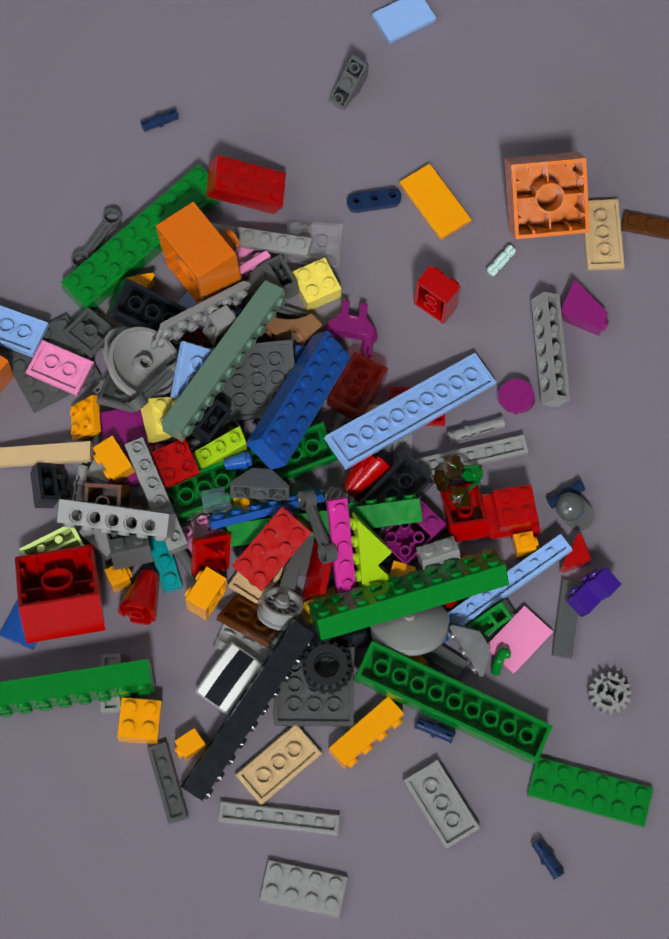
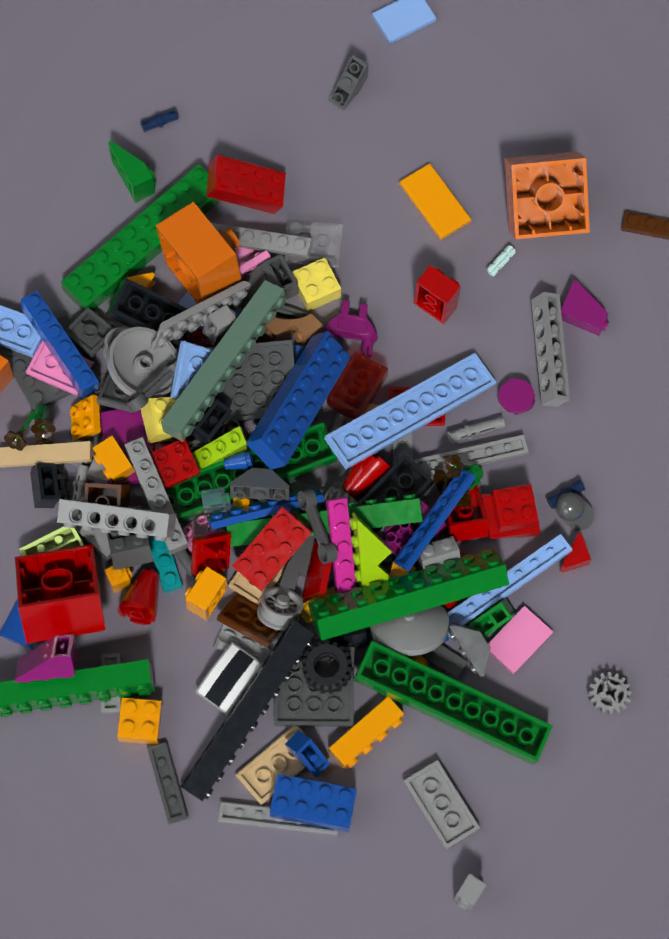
(42, 428): none -> dark brown plant
(49, 660): none -> magenta slope
(59, 344): none -> blue brick
(98, 236): dark grey piece -> none
(133, 172): none -> green slope
(189, 745): light orange brick -> none
(303, 889): light grey plate -> none
(307, 753): none -> blue slope
(313, 803): none -> blue brick
(367, 204): dark blue plate -> none
(434, 520): none -> blue tile
(435, 730): dark blue pin -> none
(469, 893): none -> light grey brick
(502, 654): green arm -> none
(524, 544): light orange brick -> none
(547, 859): dark blue pin -> none
(565, 623): dark grey tile -> none
(590, 792): green plate -> none
(592, 590): dark purple brick -> none
(604, 240): tan tile -> none

